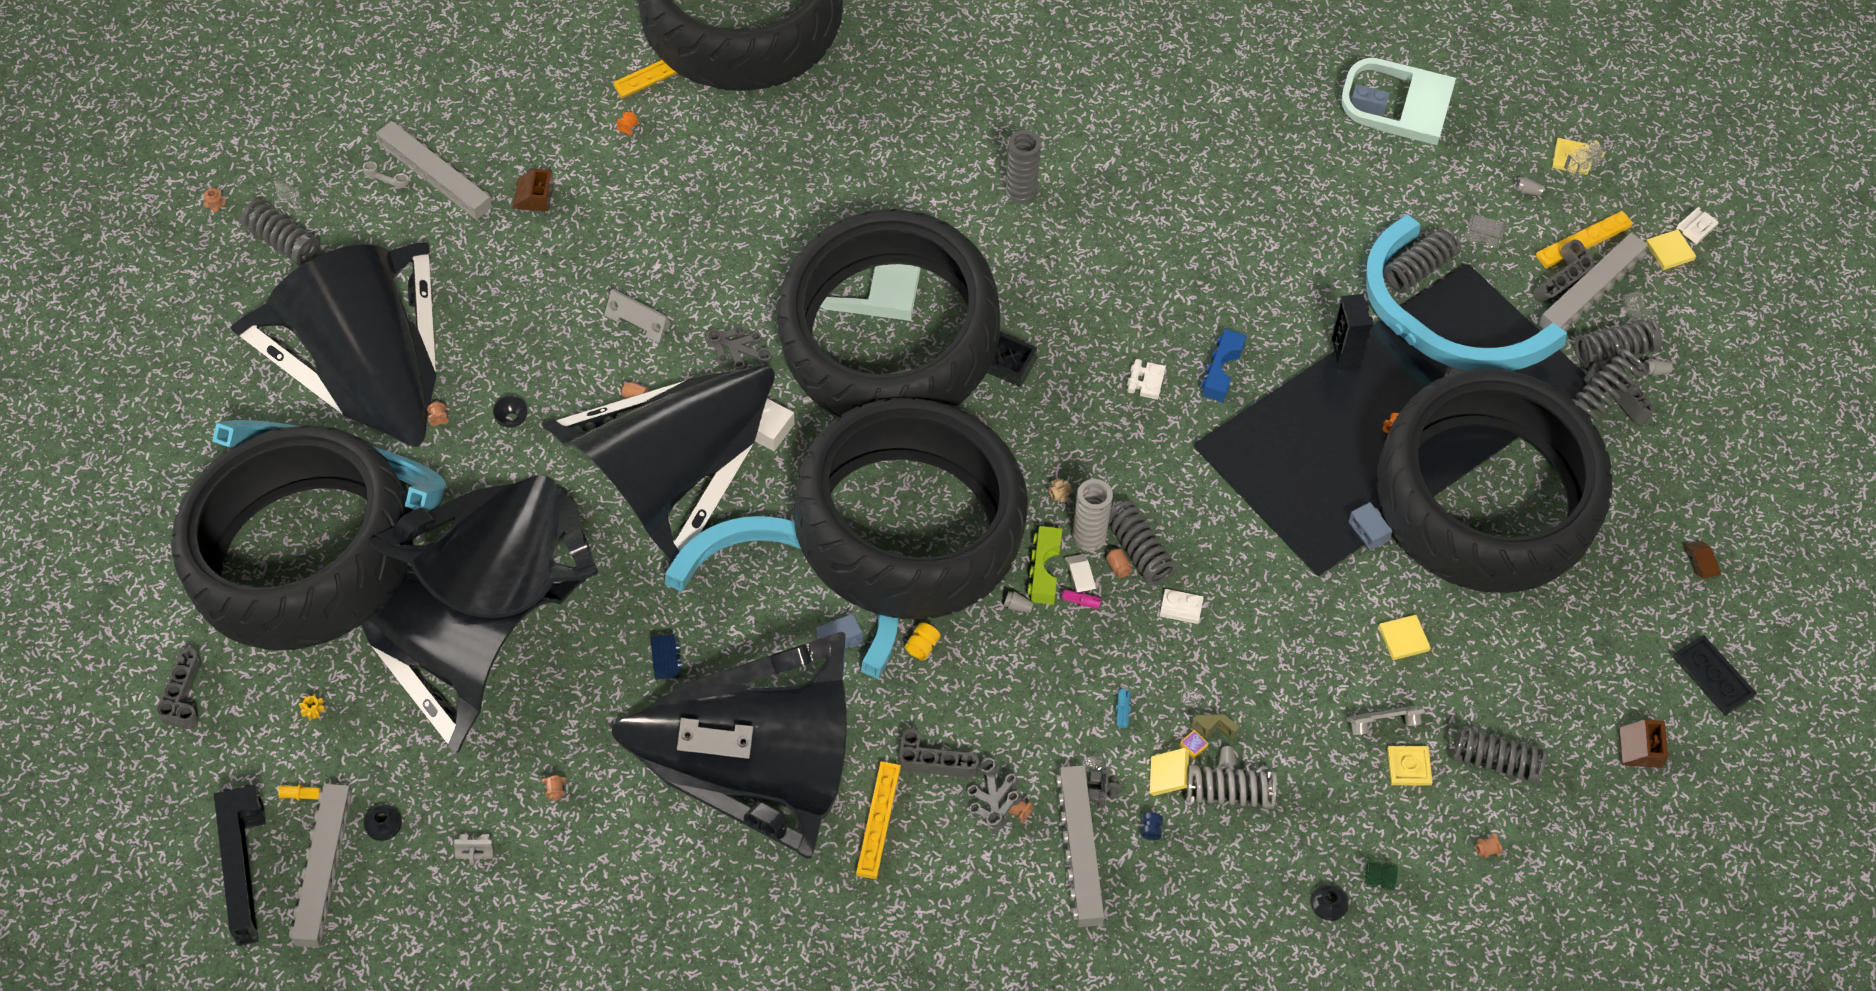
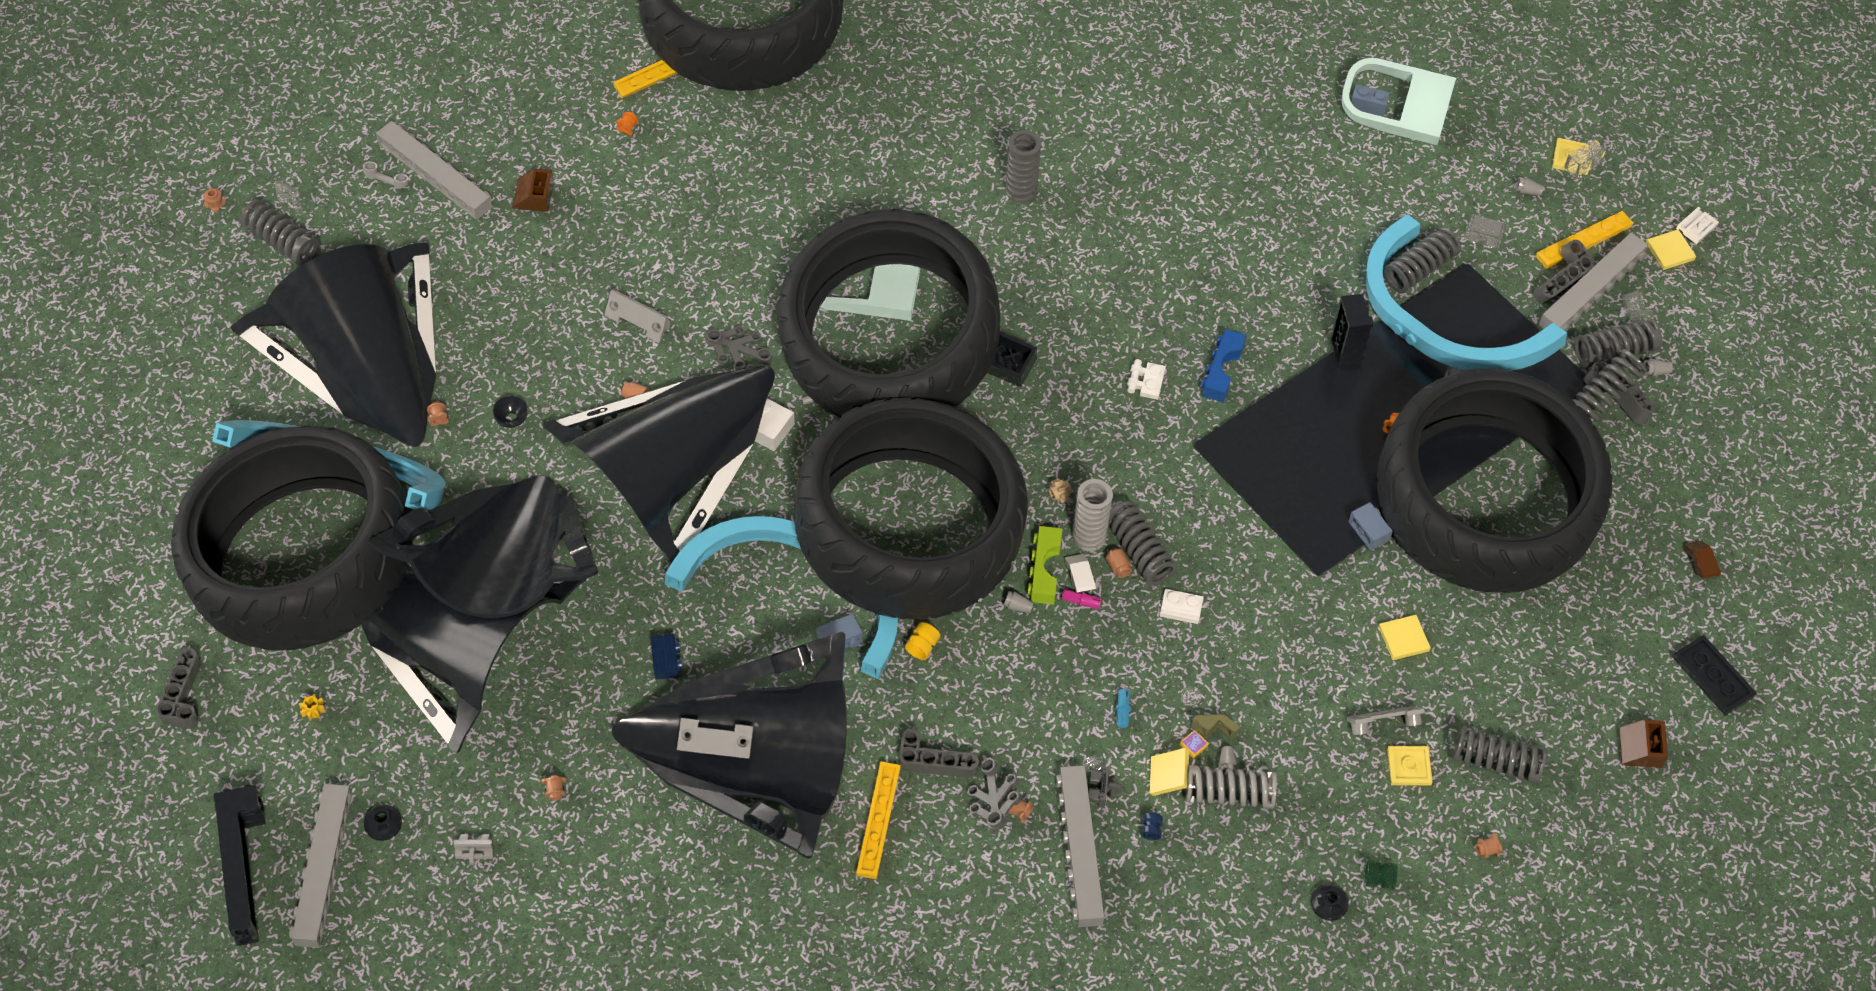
(298, 792): yellow axle -> none

